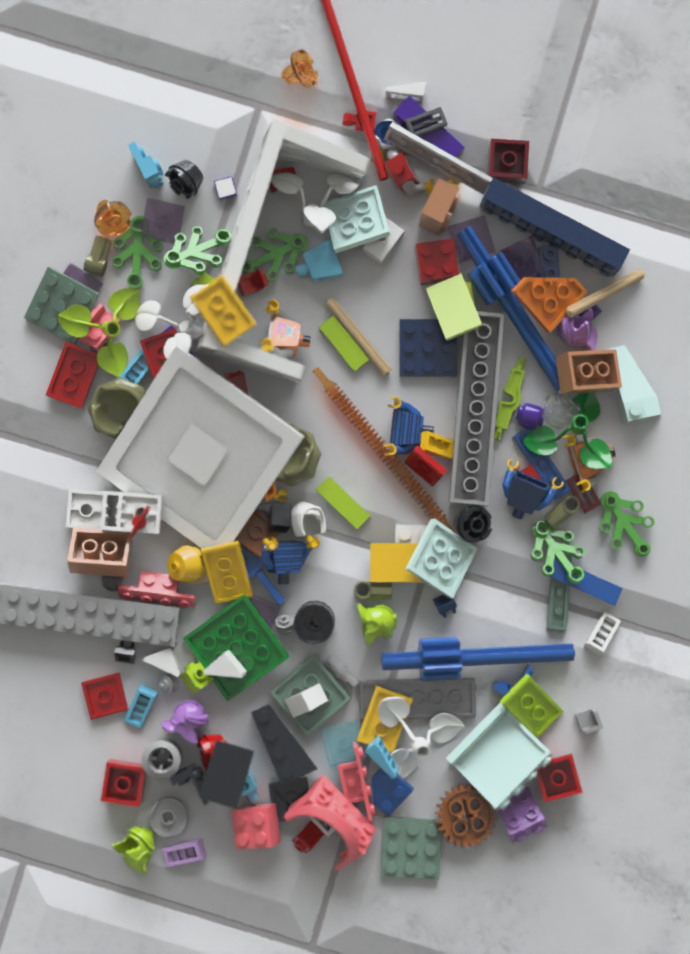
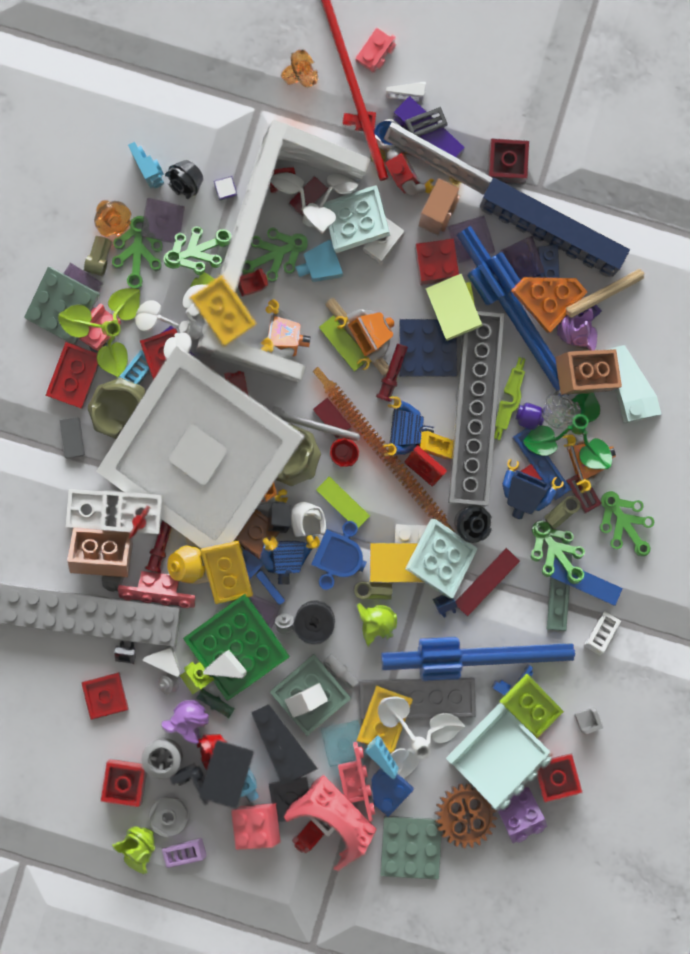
(72, 437): none -> dark grey tile
(142, 690): medium azure slope -> none
(158, 551): none -> dark red pin
(215, 703): none -> clear green pin
(277, 411): none -> light grey piece
(312, 192): none -> dark red tile
(331, 416): none -> dark red tile
(338, 555): none -> blue piece
(344, 452): none -> red hair
(370, 331): none -> orange torso
(375, 50): none -> coral bracket
(389, 381): none -> dark red pin
(487, 581): none -> dark red tile

